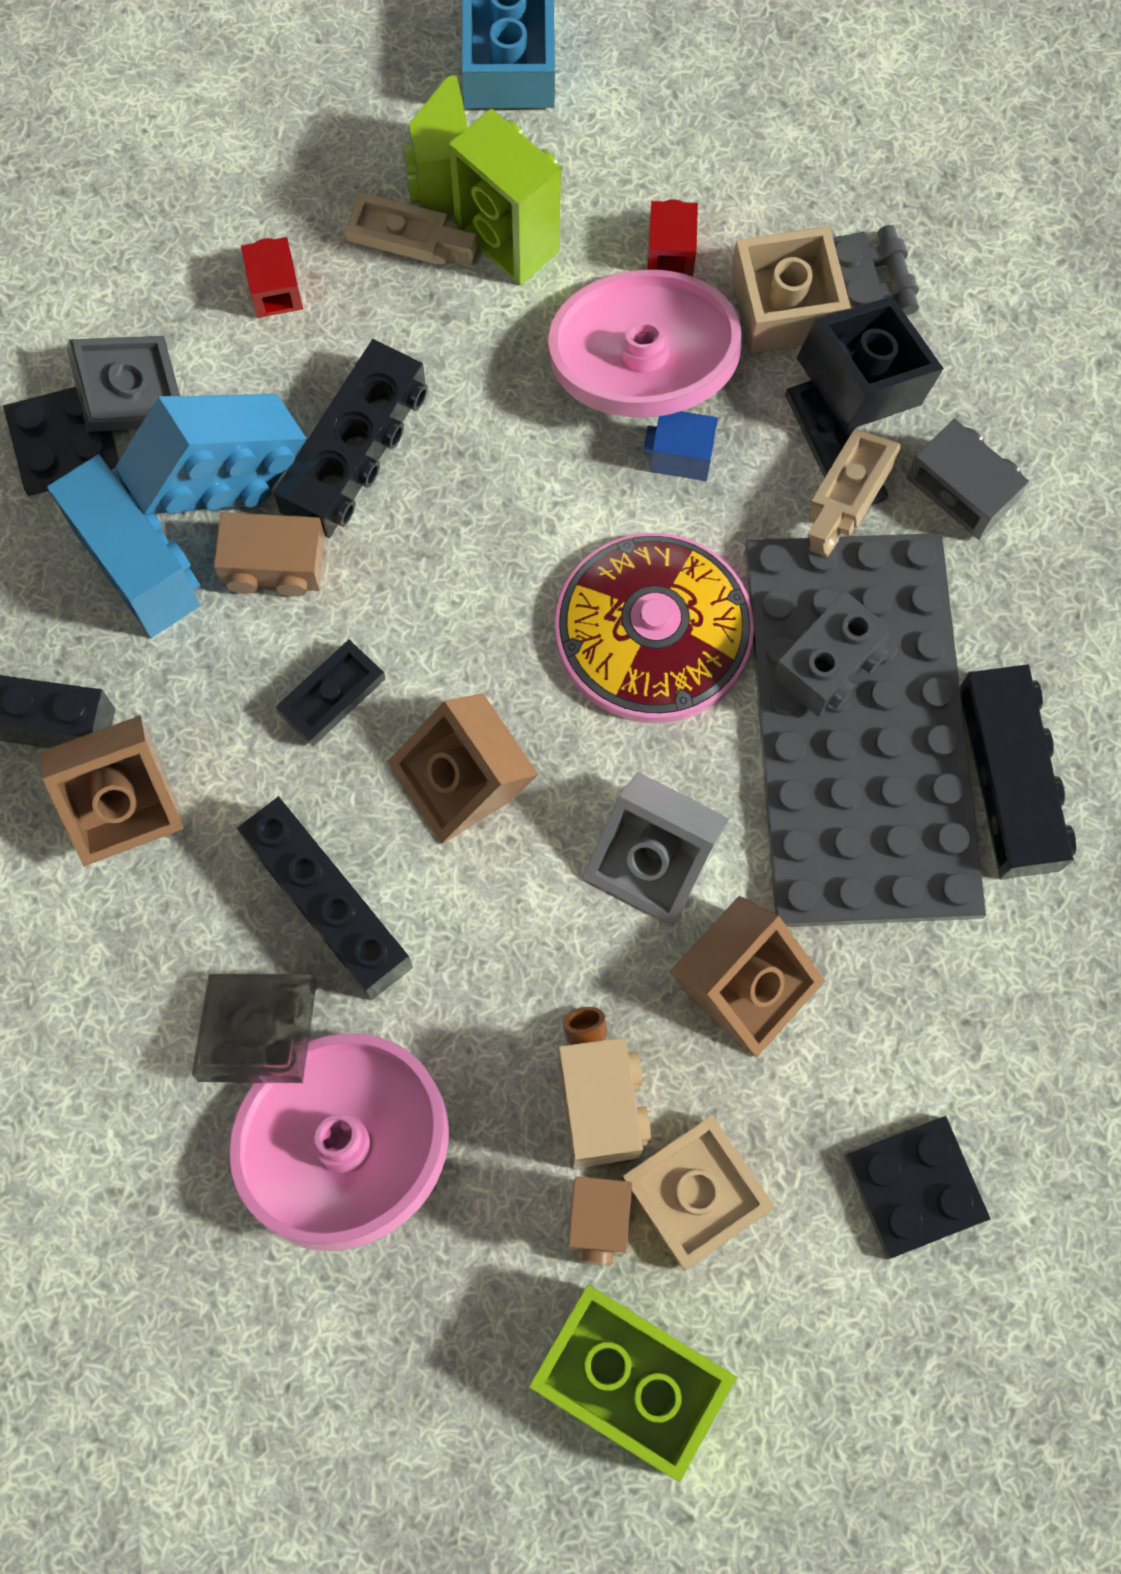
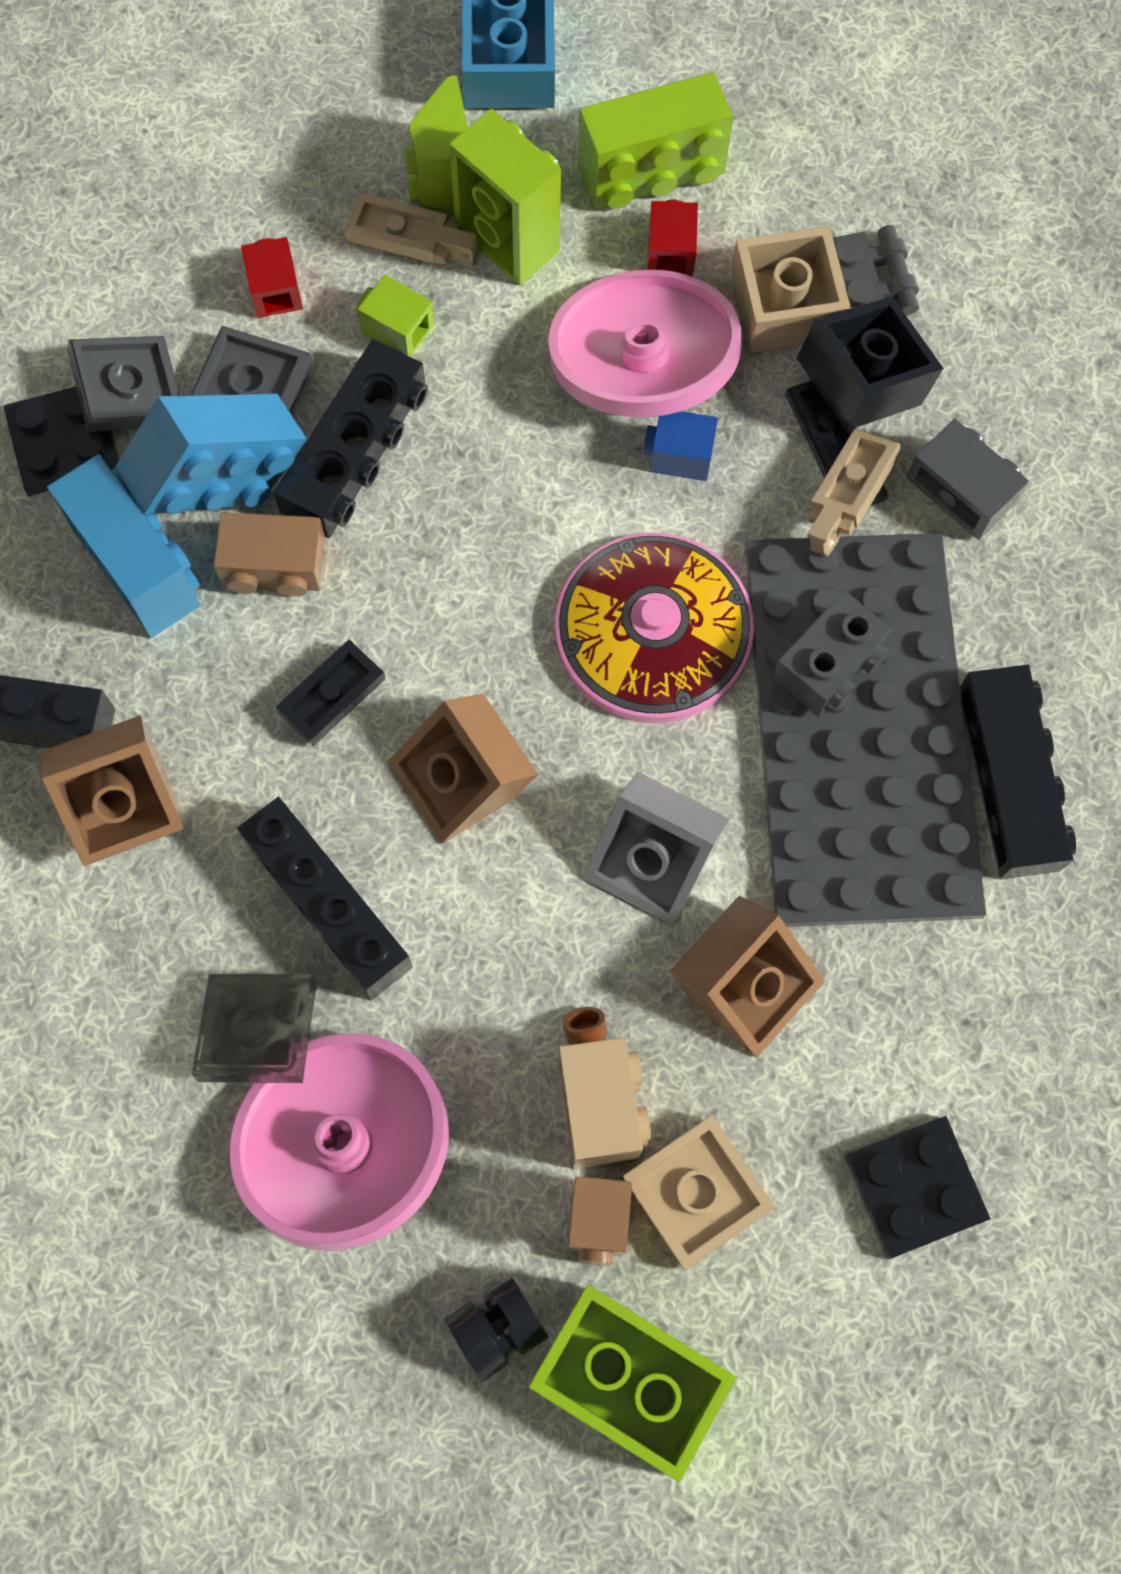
(253, 365): none -> dark grey plate
(395, 315): none -> lime brick
(479, 1340): none -> black wheel
(654, 141): none -> lime brick

